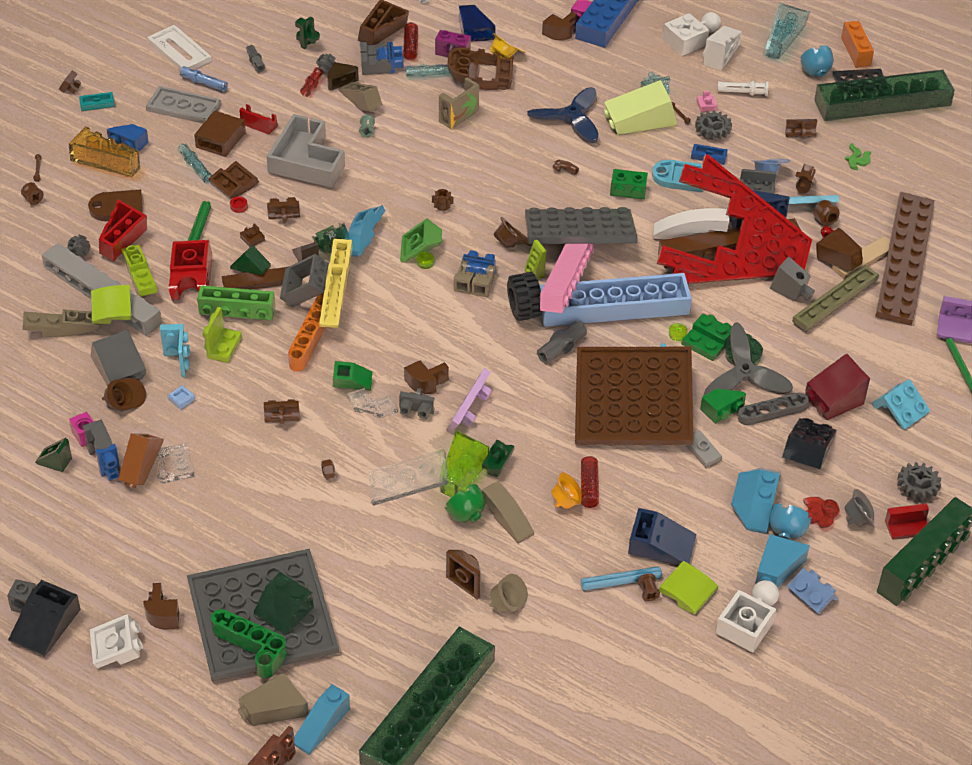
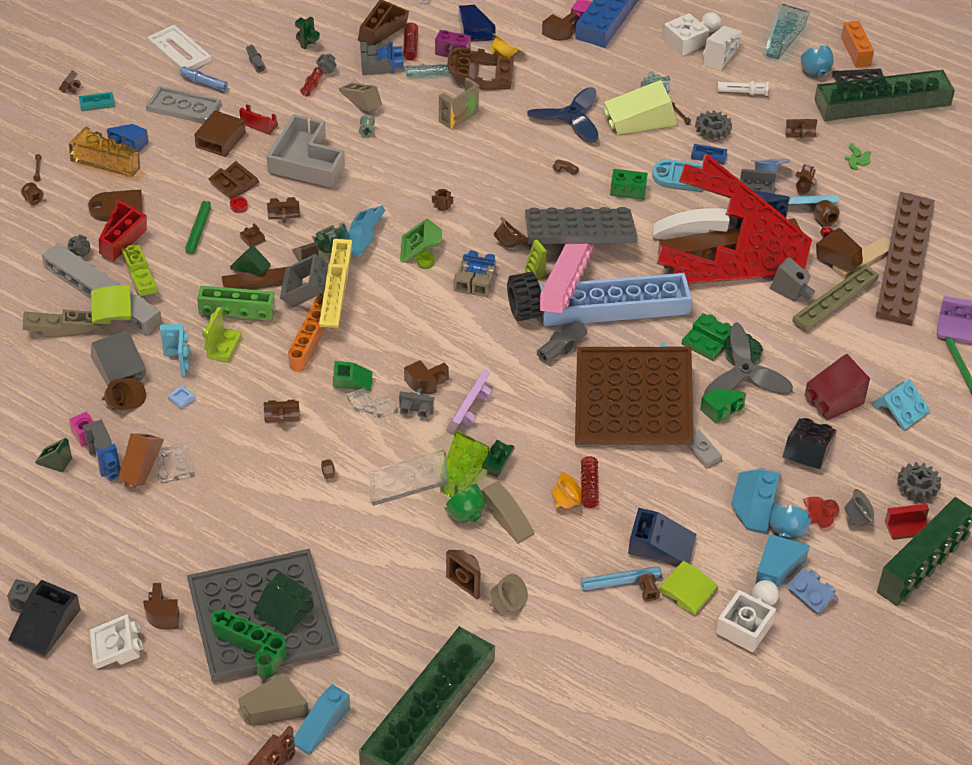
(189, 266): red brick -> none
(192, 158): clear light blue pin -> none
(341, 75): dark brown slope -> none
(677, 331): clear neon green tile -> none
(706, 102): bright pink tile -> none
(798, 400): dark grey beam -> none

